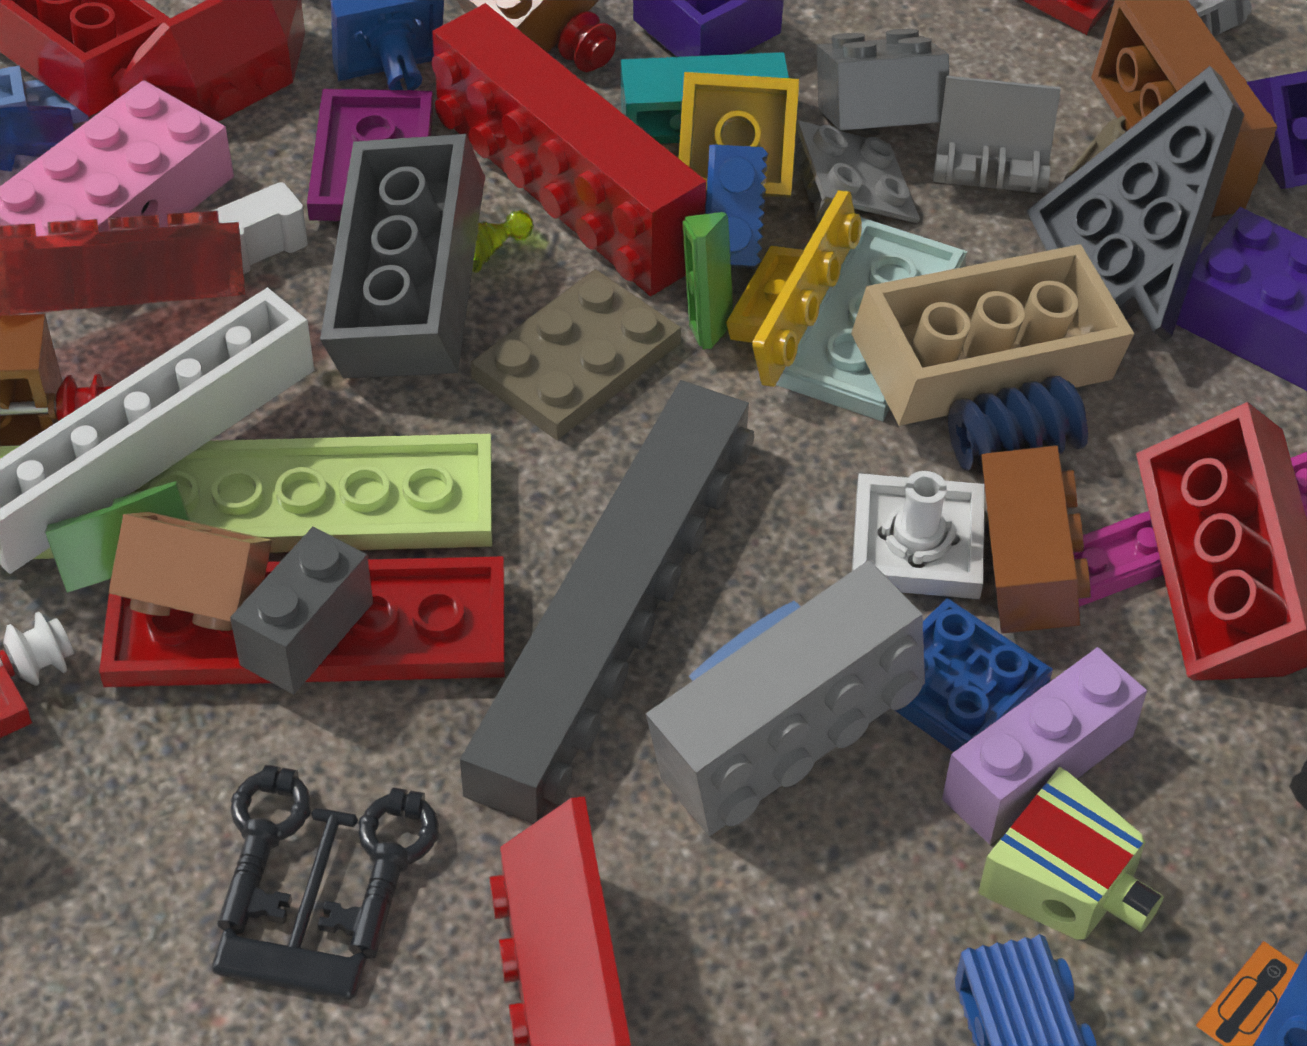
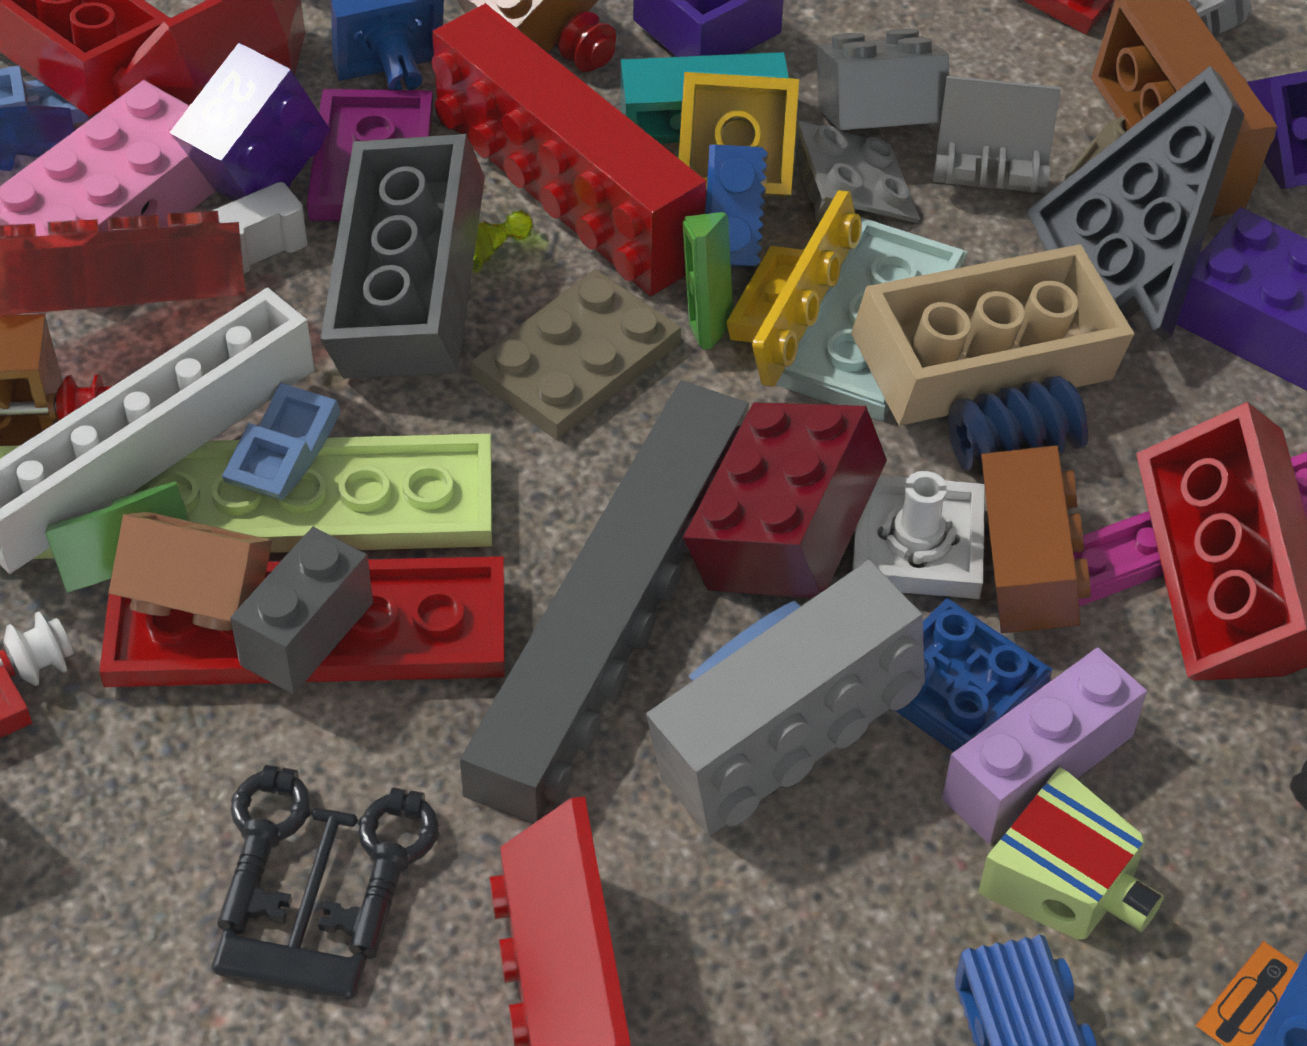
(250, 125): none -> dark purple brick
(284, 444): none -> medium blue slope
(786, 499): none -> dark red brick

